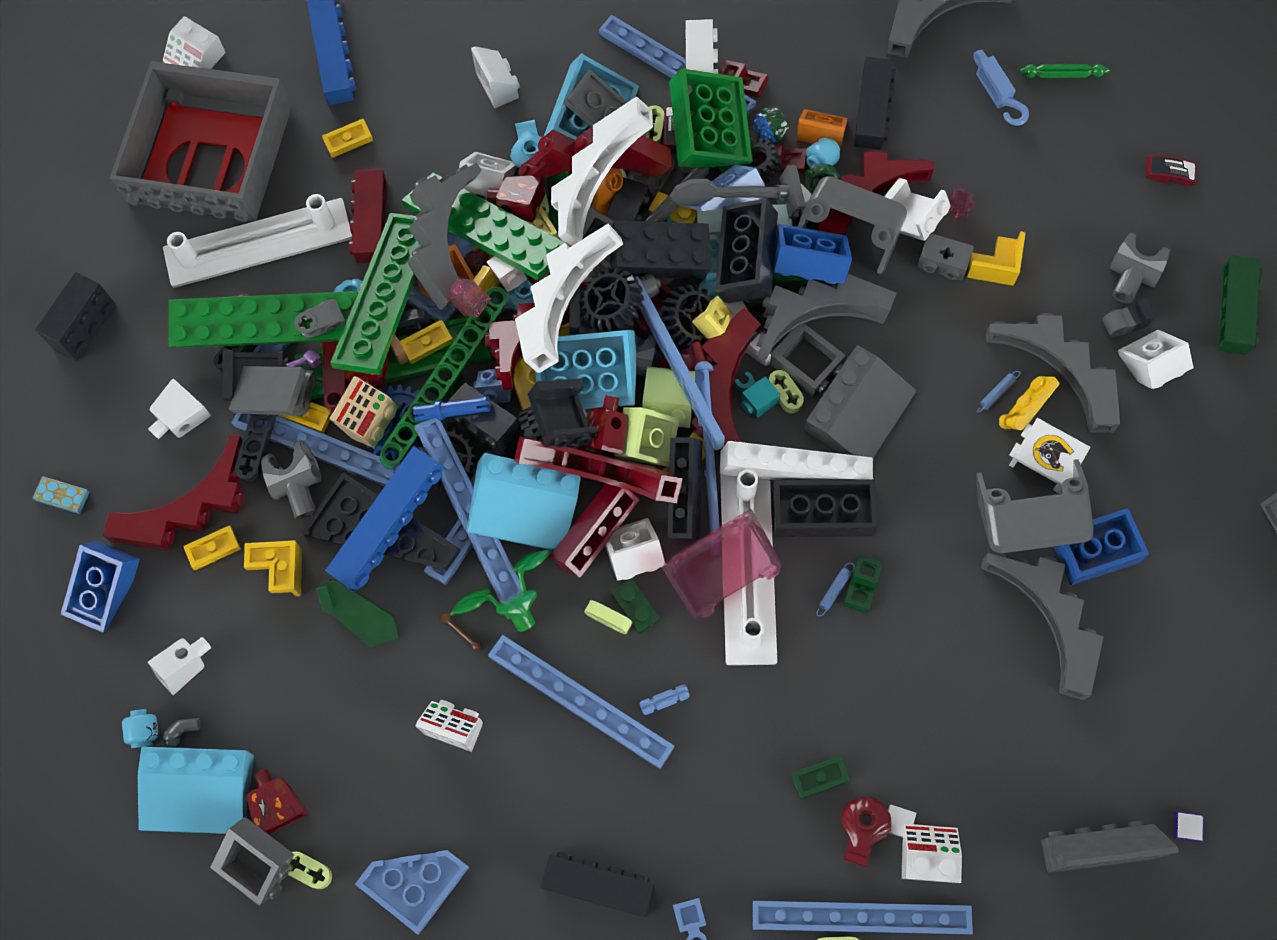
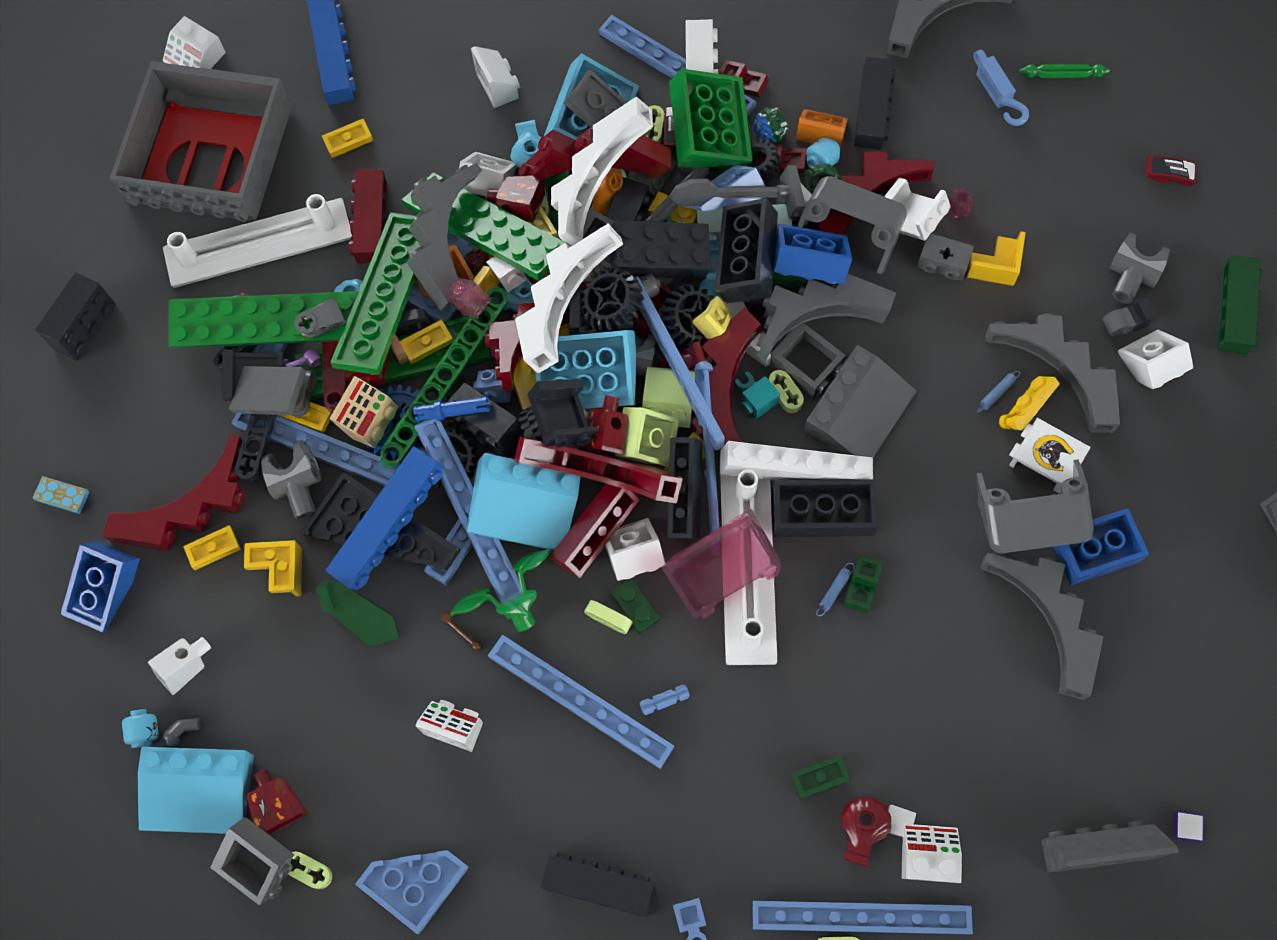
(176, 411): white torso -> none

